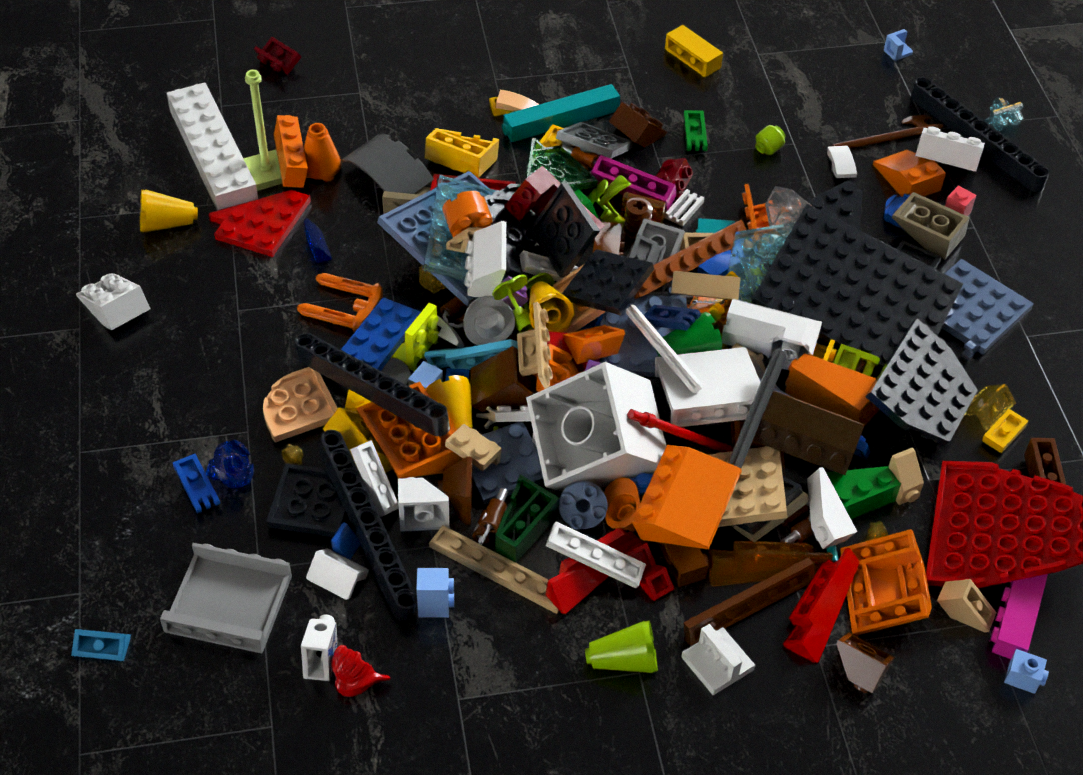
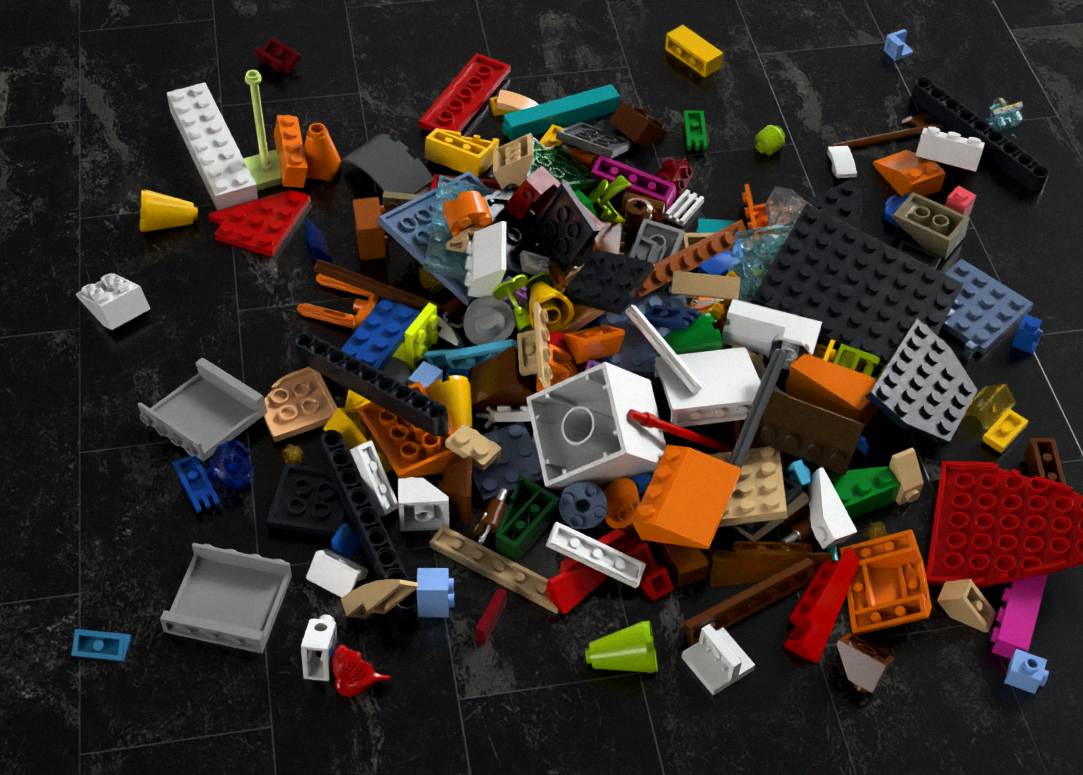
(205, 411): none -> light grey panel
(368, 232): none -> dark orange brick
(372, 286): none -> reddish brown axle
(376, 597): none -> tan slope
(465, 94): none -> red plate
(491, 616): none -> dark red tile
(513, 161): none -> tan slope
(557, 276): none -> reddish brown axle
(798, 473): none -> medium azure plate
(1028, 334): none -> blue brick

